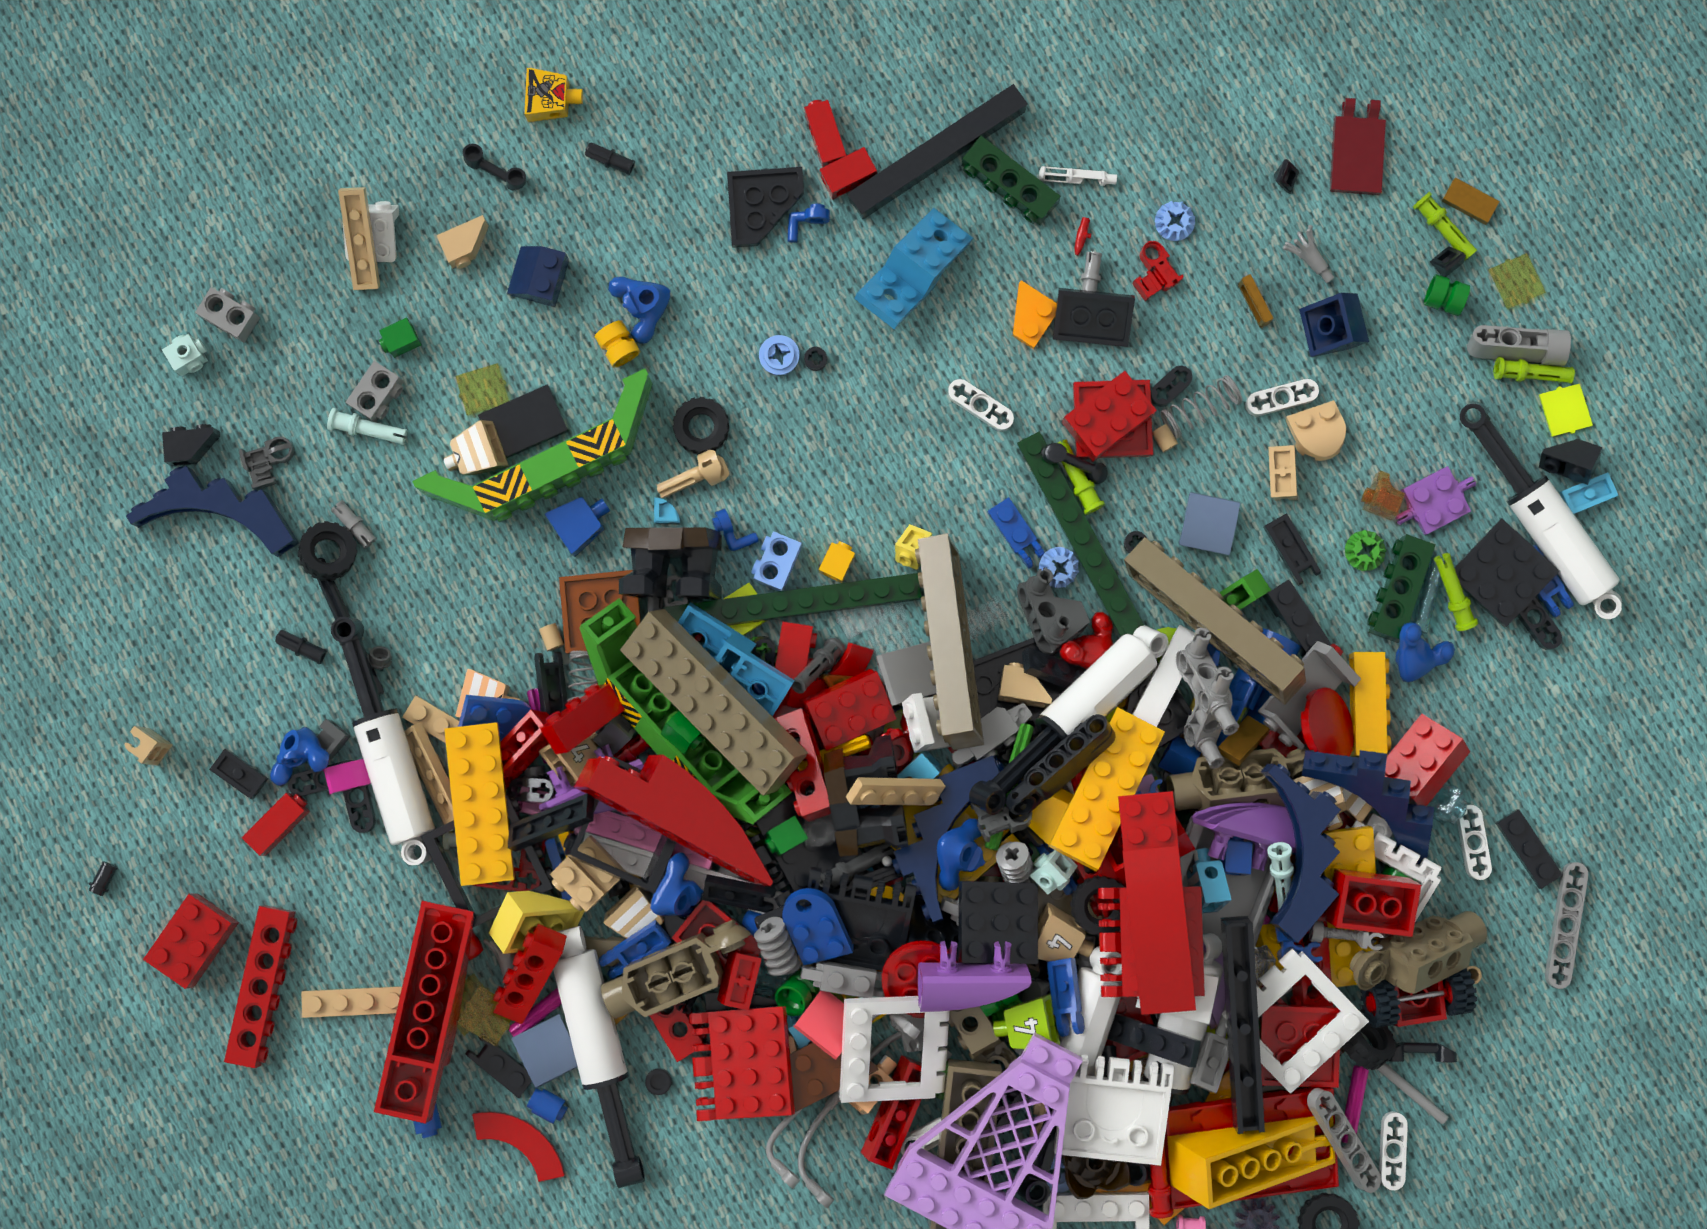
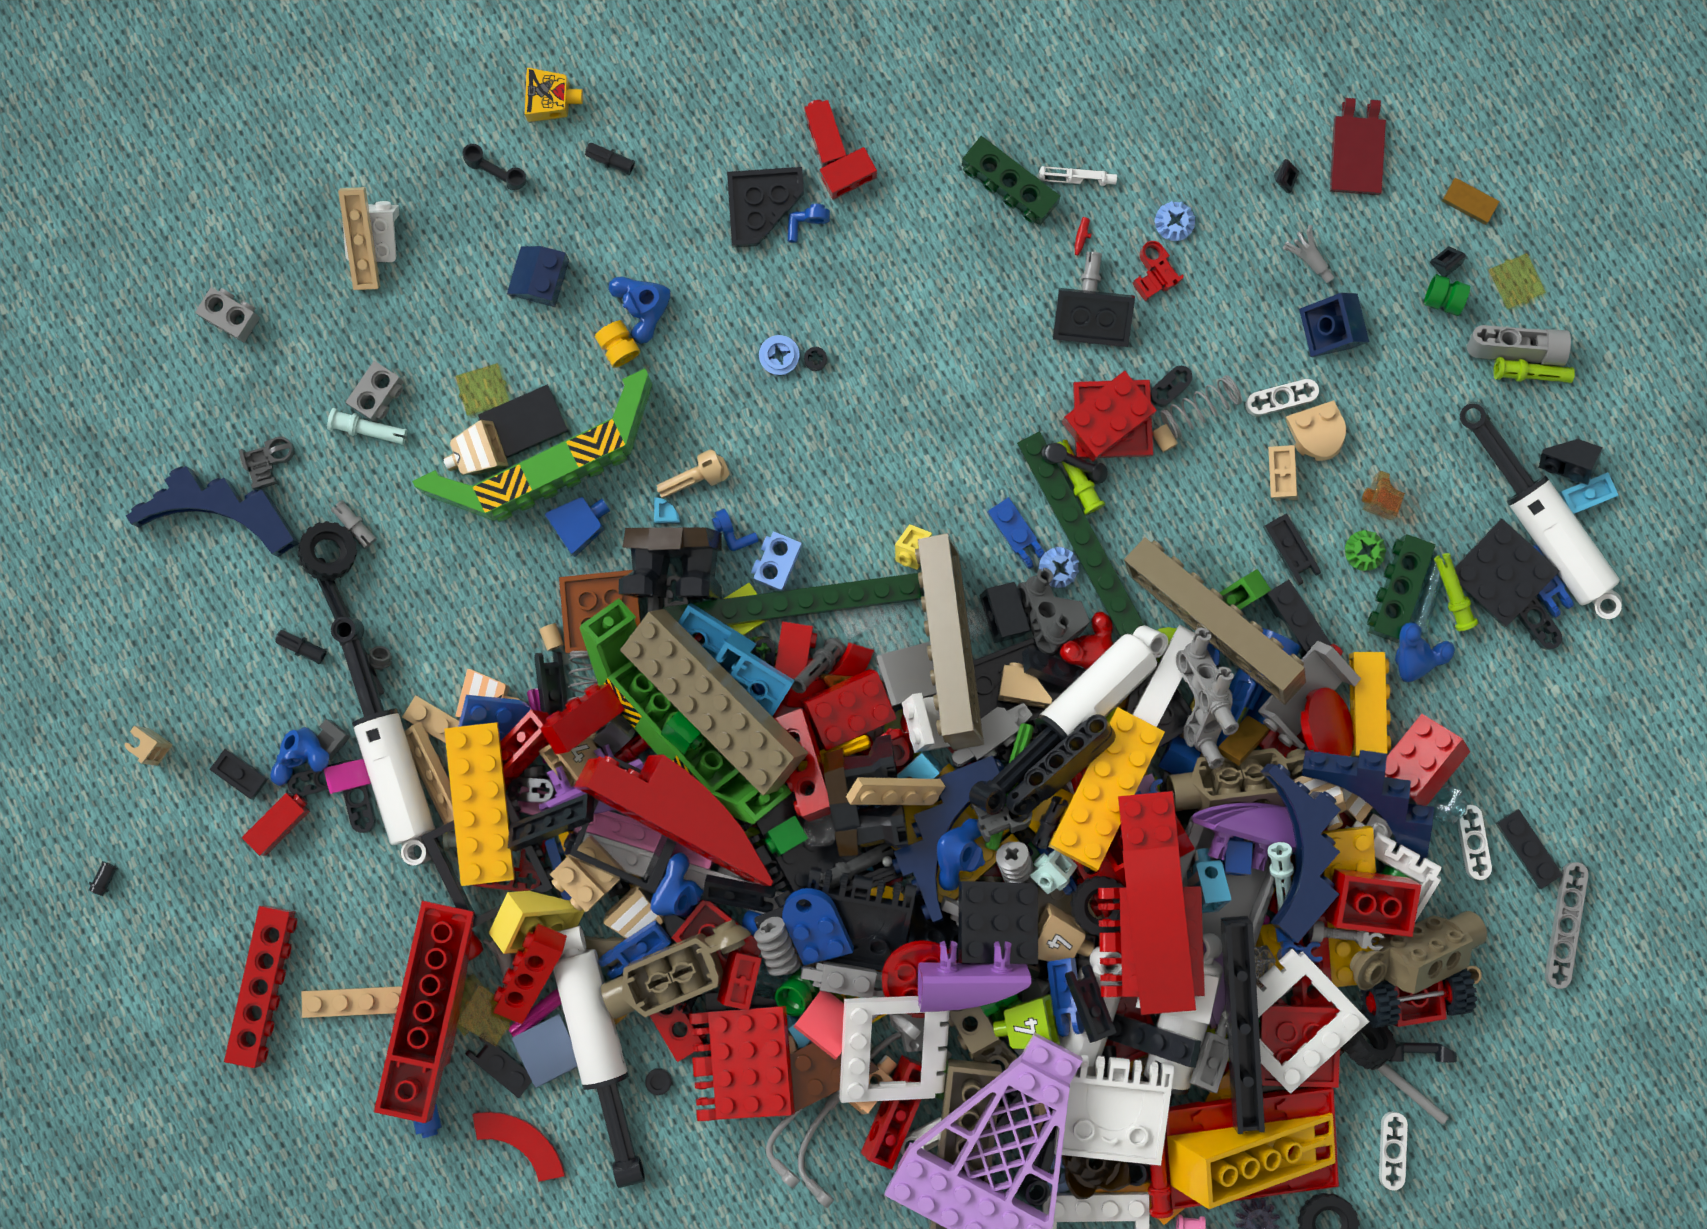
(186, 354): light aqua brick -> none
(188, 446): black slope -> none
(191, 940): red brick -> none
(399, 338): green brick -> none
(463, 242): tan slope -> none
(547, 1105): blue brick -> none
(693, 408): black tyre -> none
(837, 561): yellow brick -> none
(913, 268): dark azure bracket -> none
(937, 151): black tile -> none
(1000, 409): white beam -> none
(1005, 612): none -> black brick
(1032, 315): light orange wing -> none
(1049, 822): none -> black pin
(1090, 1004): none -> black hinge
(1128, 539): black bush -> none
(1209, 523): sand blue slope -> none
(1255, 301): pearl gold tile -> none
(1334, 1136): light grey beam -> none
(1355, 1097): dark pink axle -> none
(1435, 500): medium lavender plate -> none
(1437, 216): lime pin -> none
(1565, 410): neon yellow piece -> none

